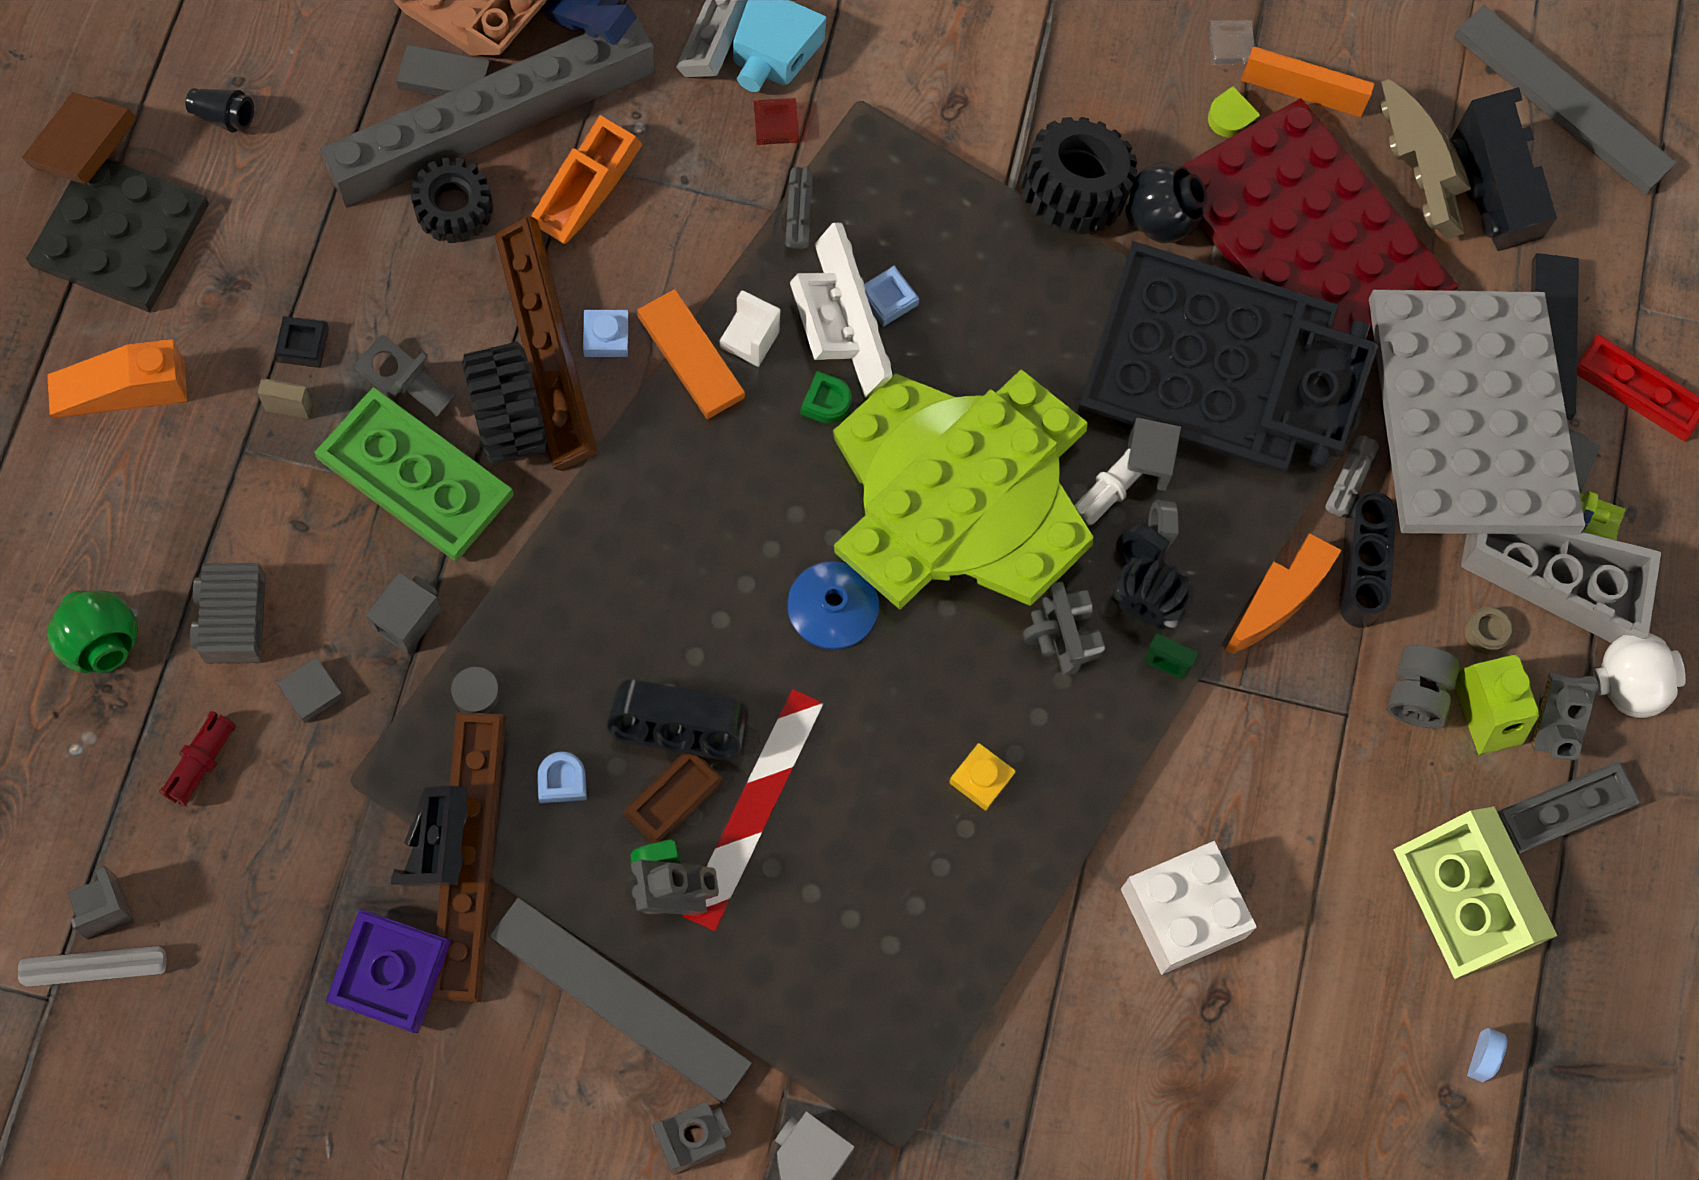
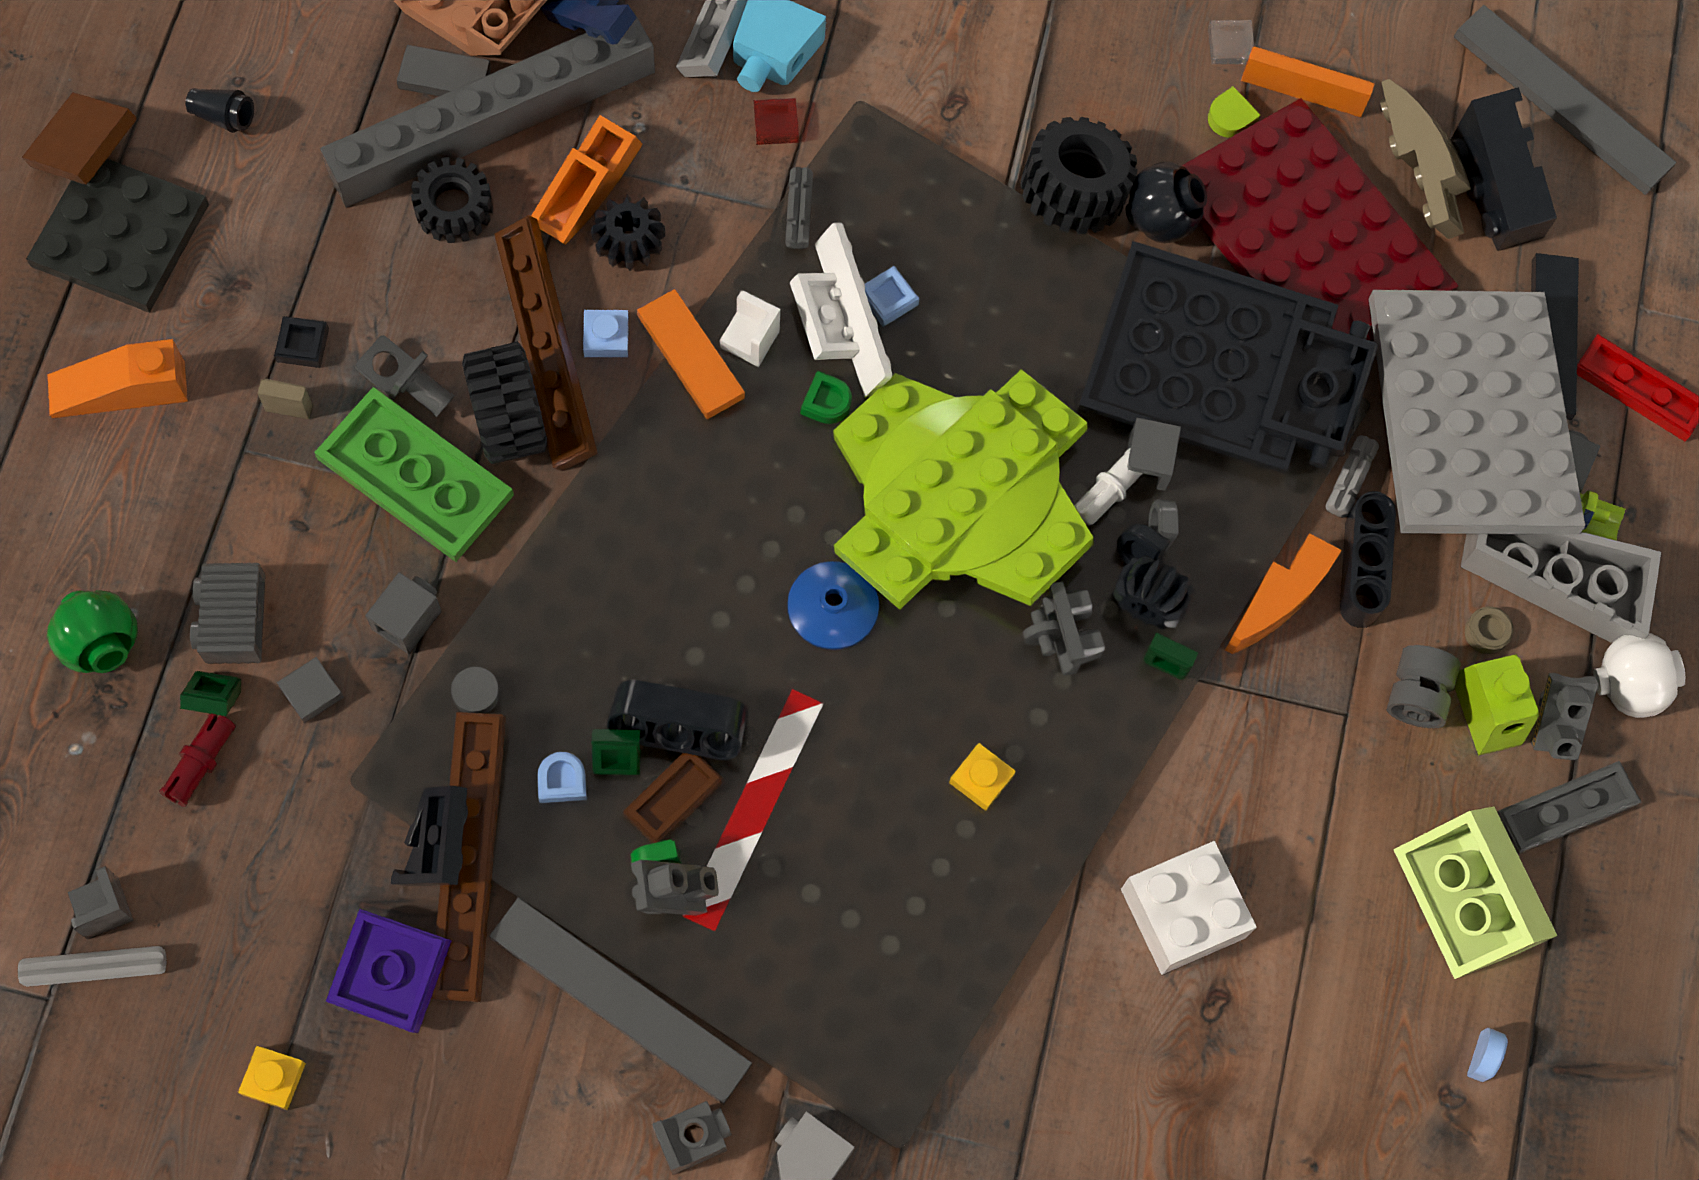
(210, 693): none -> dark green tile
(271, 1077): none -> yellow plate
(616, 752): none -> dark green tile
(625, 217): none -> black gear

